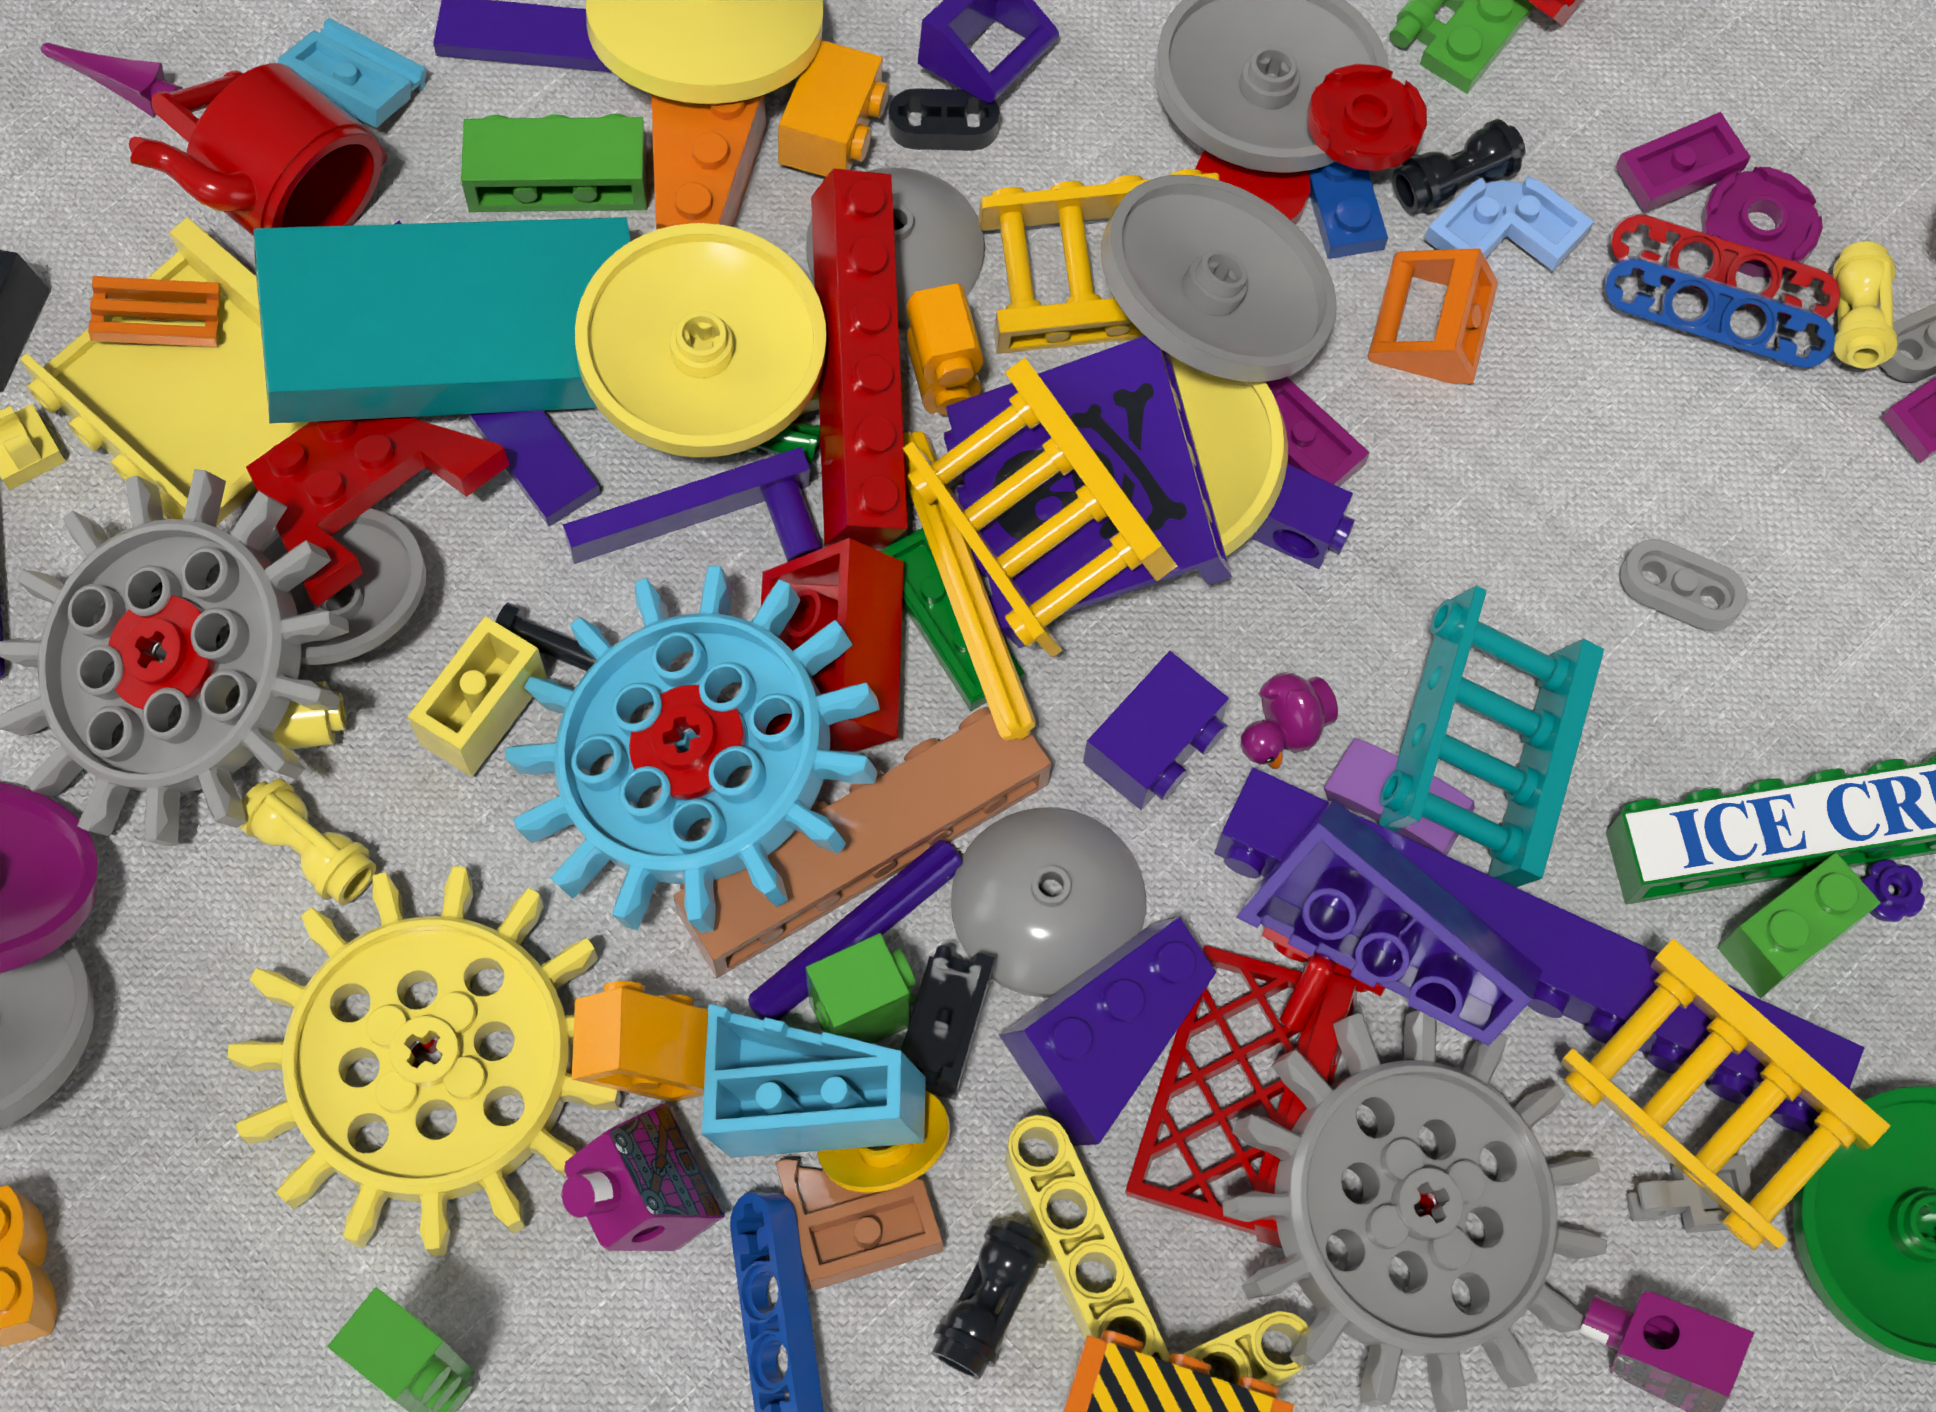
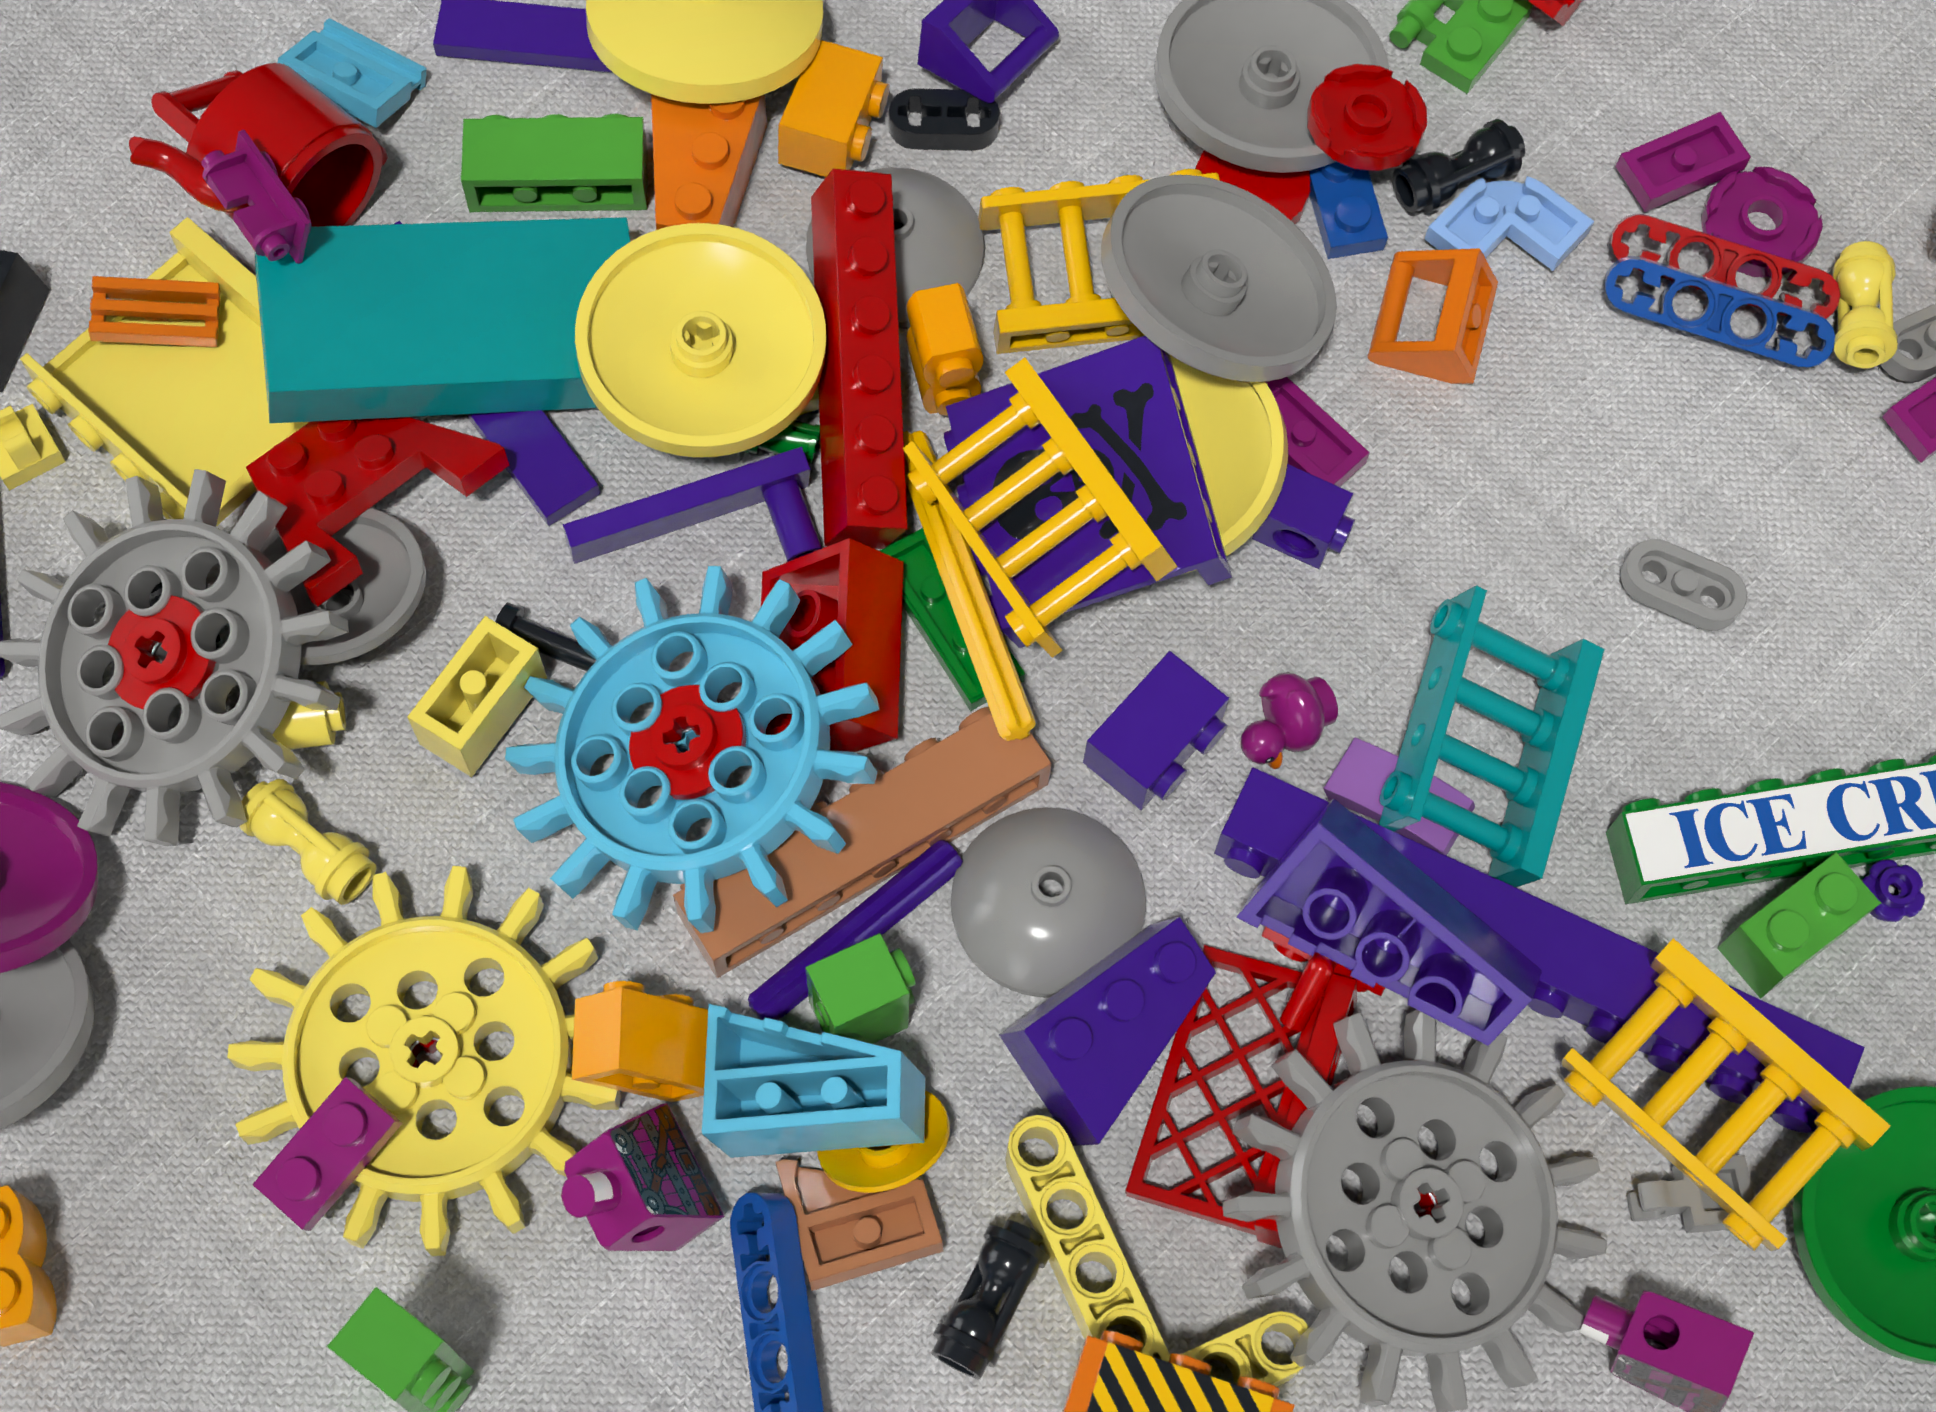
(128, 78): magenta piece -> none
(274, 219): none -> magenta hinge
(327, 1154): none -> magenta plate
(947, 1018): black hinge -> none

